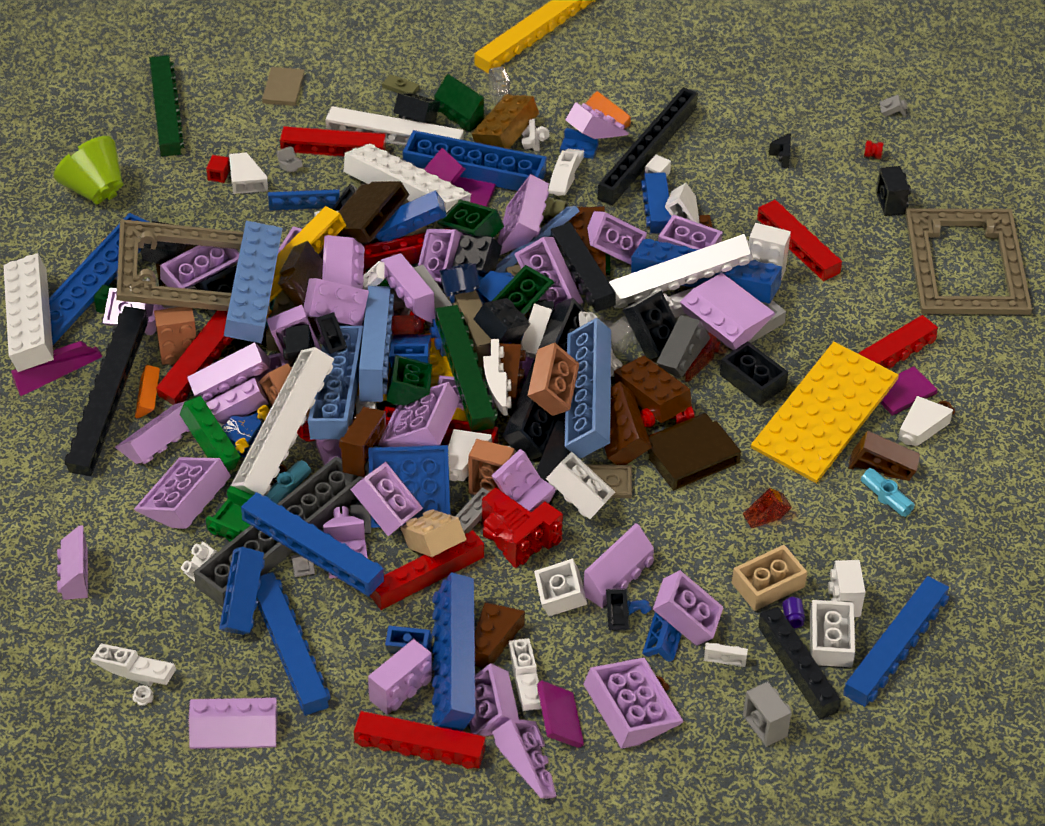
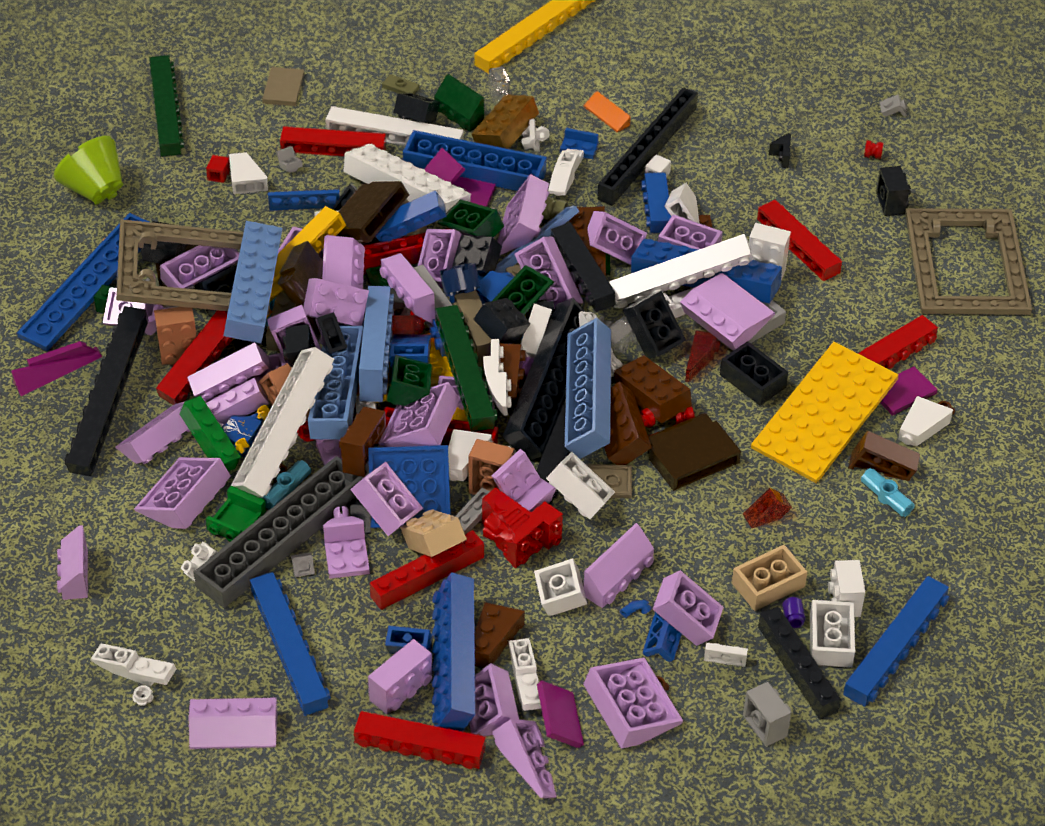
(28, 312): white brick -> none
(147, 391): orange slope -> none
(242, 591): blue brick -> none
(313, 544): blue brick -> none
(374, 275): white plate -> none
(553, 379): nougat brick -> none
(594, 123): lavender slope -> none
(618, 609): black slope -> none
(683, 346): dark grey wedge -> none

